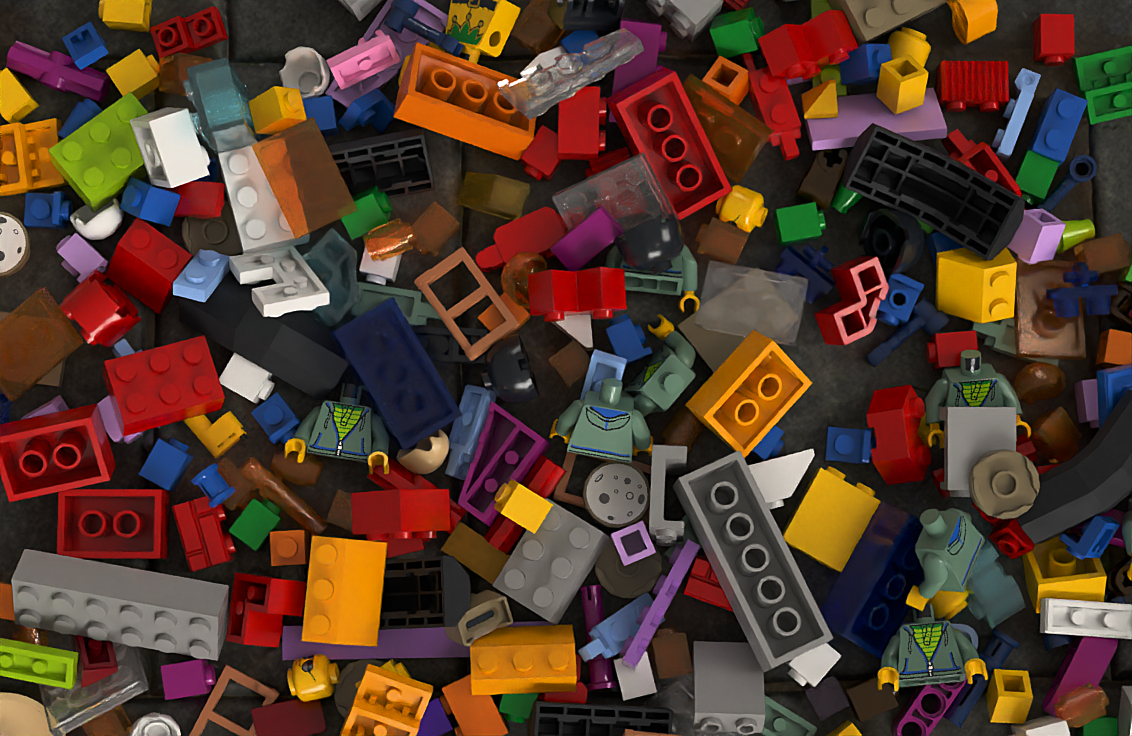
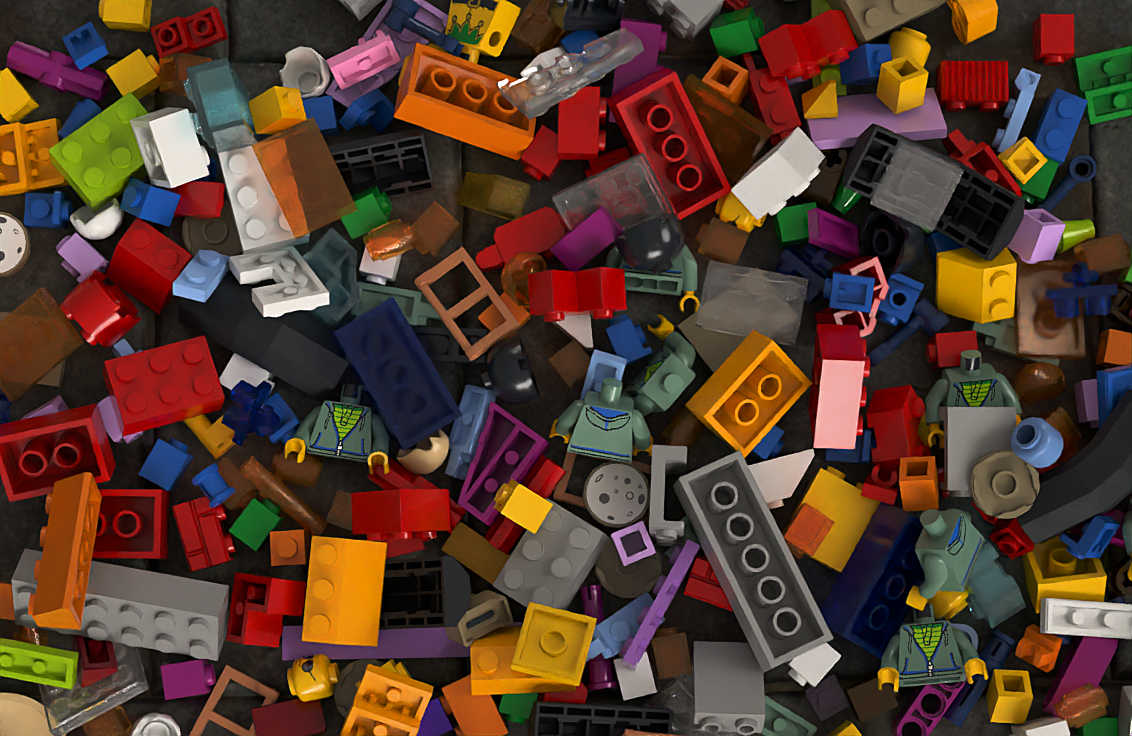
(66, 553): none -> orange slope
(254, 415): none -> clear blue hips
(553, 644): none -> yellow tile
(779, 175): none -> white brick
(806, 531): none -> clear orange brick
(833, 233): none -> magenta tile
(837, 386): none -> brick
(849, 292): none -> blue bracket
(881, 488): none -> red tile
(917, 186): none -> clear tile
(919, 483): none -> orange brick
(1022, 160): none -> yellow slope
(1037, 442): none -> medium blue head
(1039, 648): none -> orange tile

